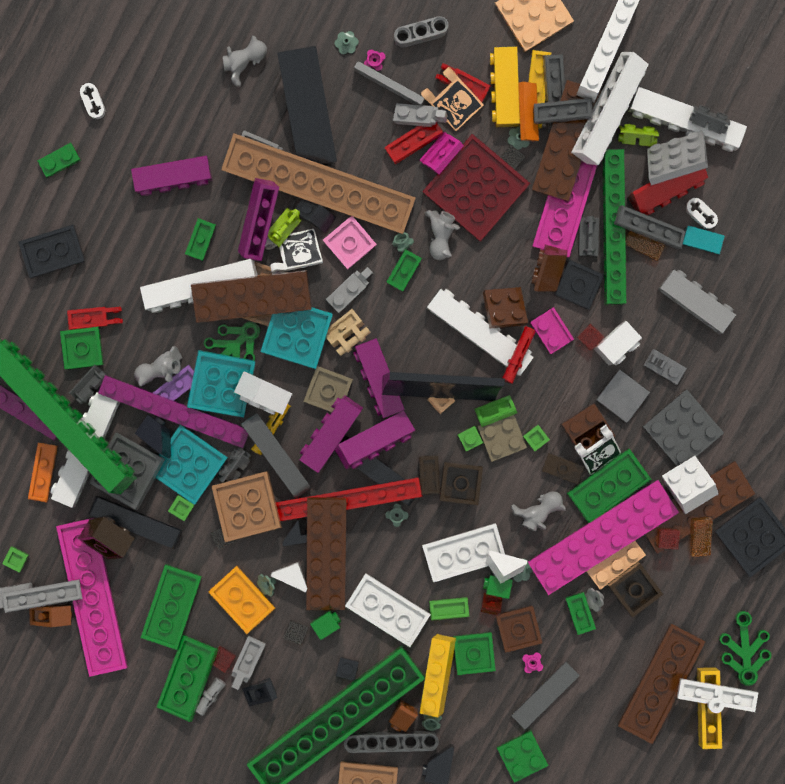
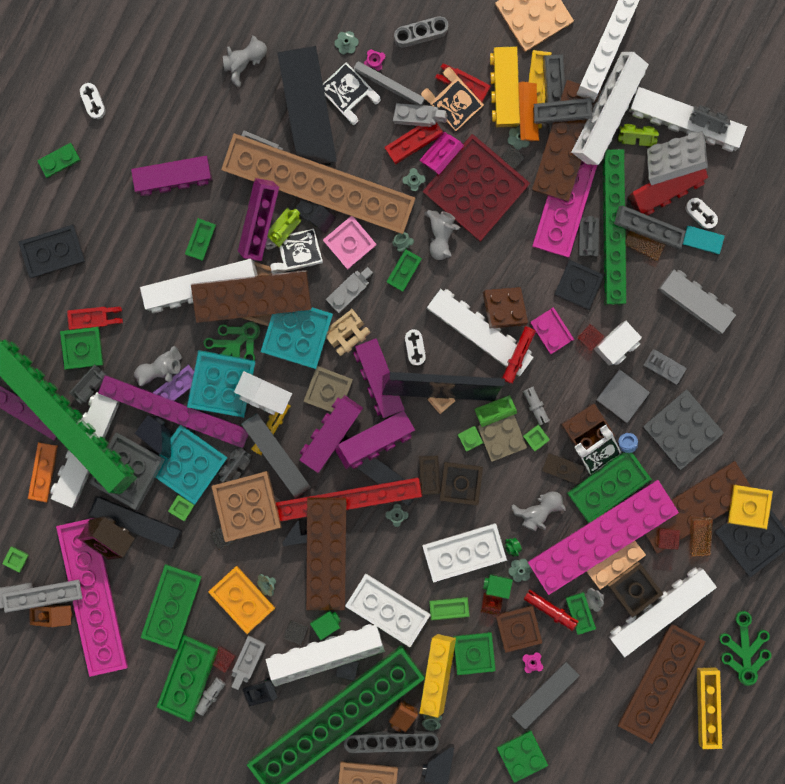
(291, 575): white slope -> none
(325, 655): none -> white brick
(346, 90): none -> flag
(410, 349): none -> white beam
(413, 174): none -> sand green plate
(504, 566): white slope -> none
(513, 547): none -> green plate
(536, 406): none -> light grey pin
(550, 268): reddish brown slope -> none
(554, 612): none -> red pin
(628, 442): none -> medium blue tile
(662, 611): none -> white brick
(690, 484): white brick -> none
(717, 696): white hinge -> none
(750, 506): none -> yellow tile

